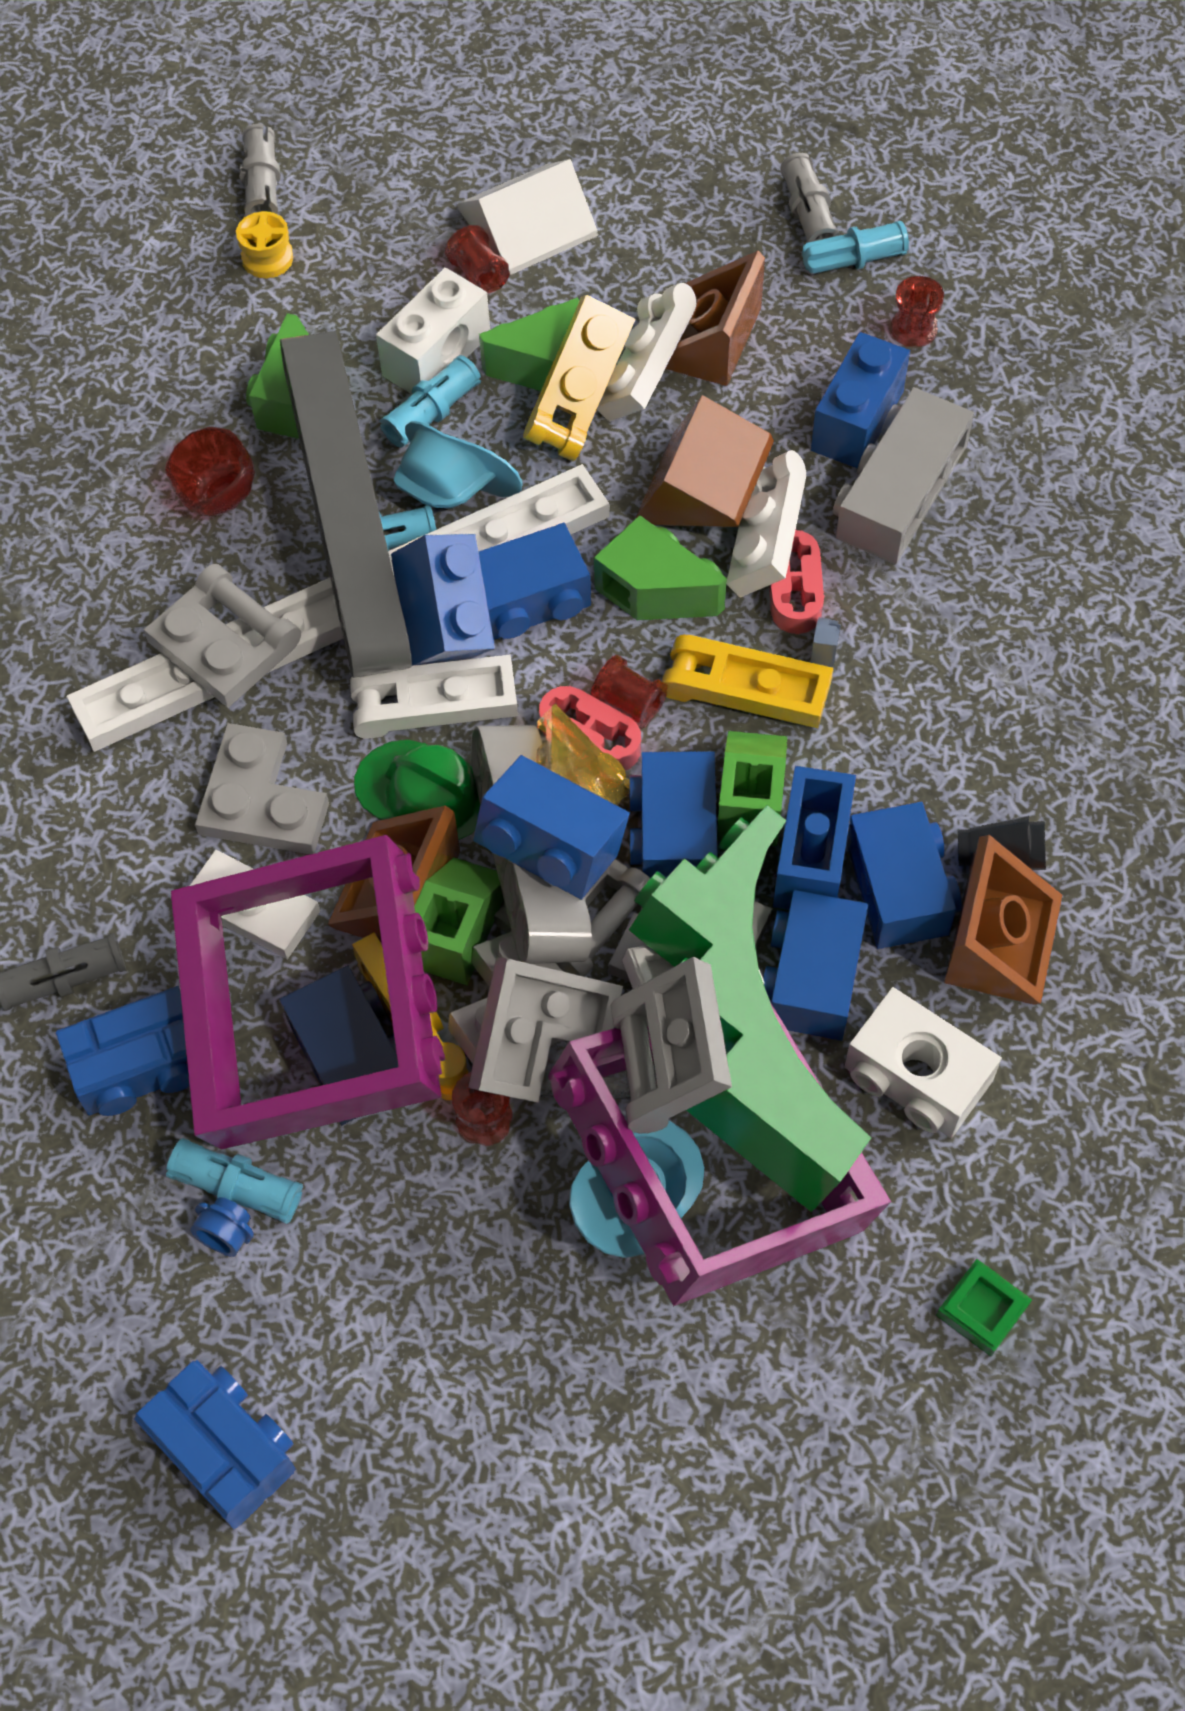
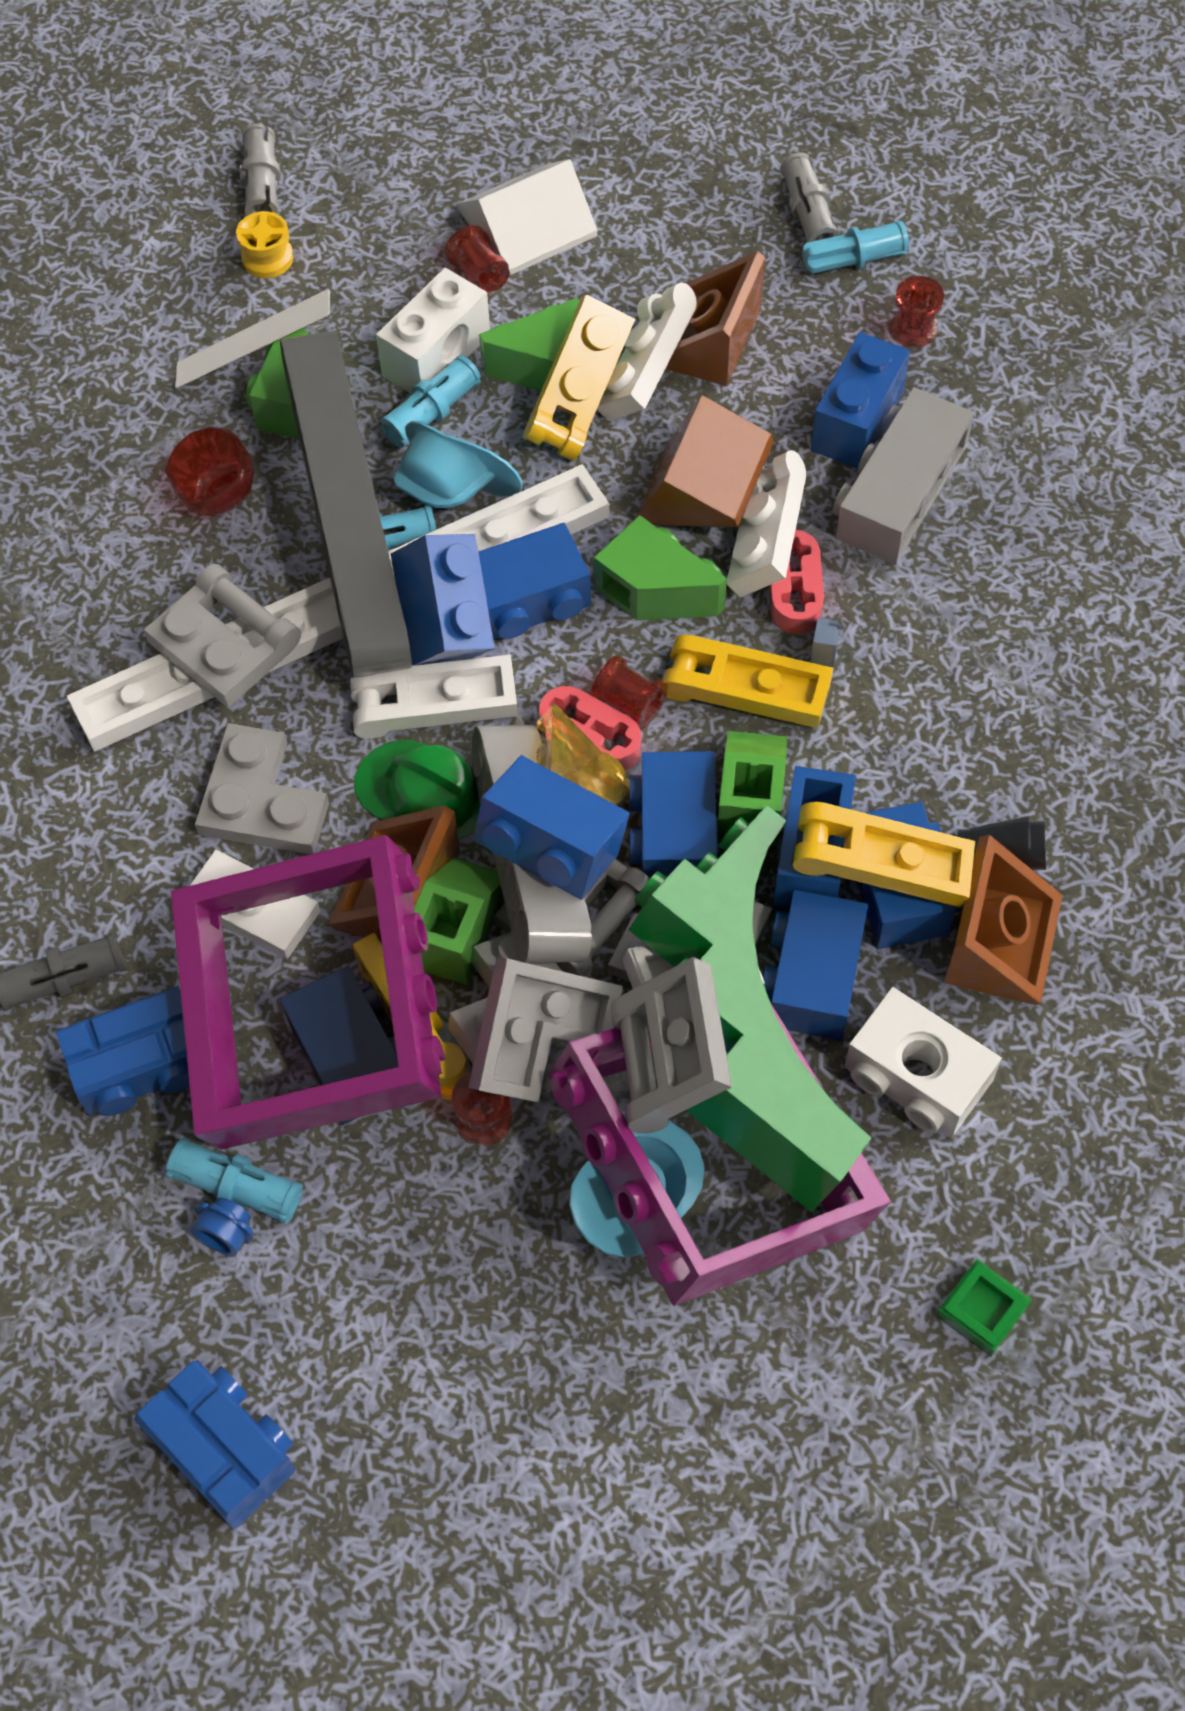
(253, 338): none -> white sticker
(884, 853): none -> yellow plate

